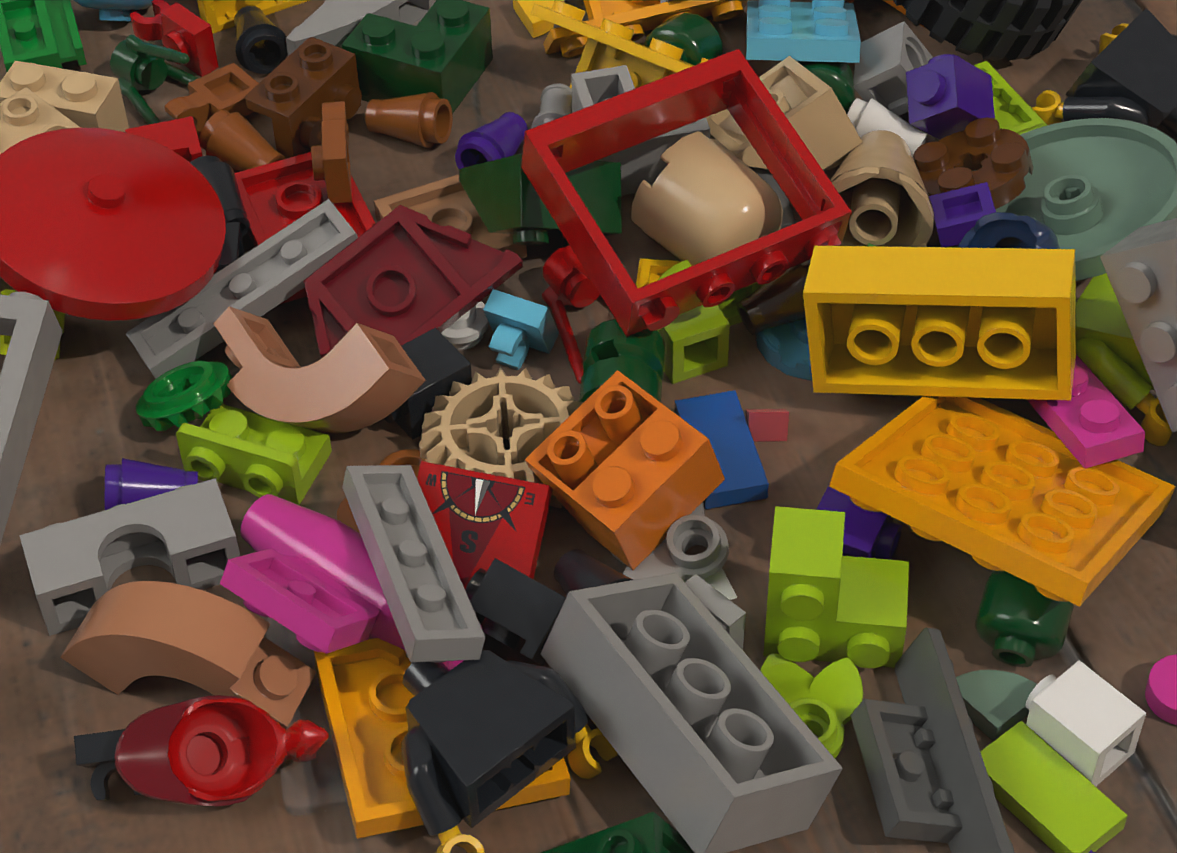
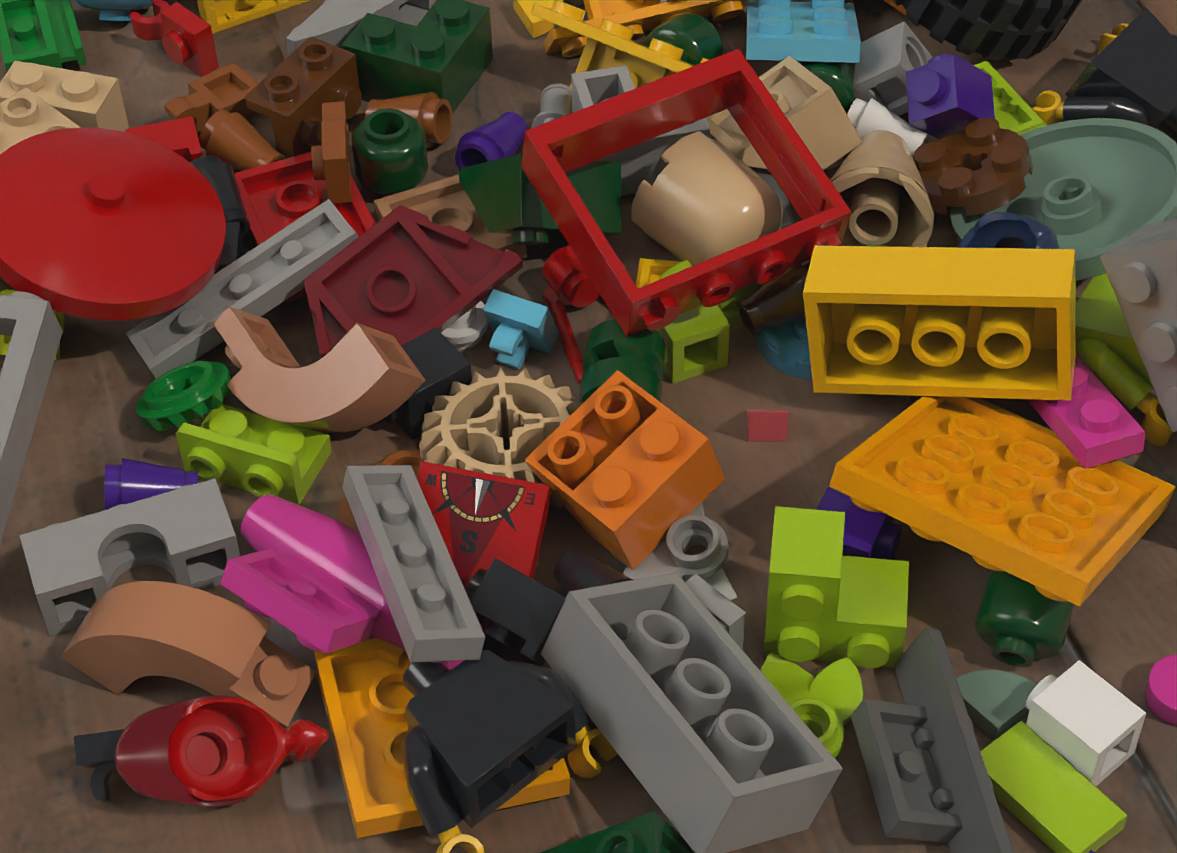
(143, 67): dark green plant -> none
(258, 41): black cone -> none
(389, 152): none -> dark green head
(724, 423): blue tile -> none
(959, 211): dark purple plate -> none

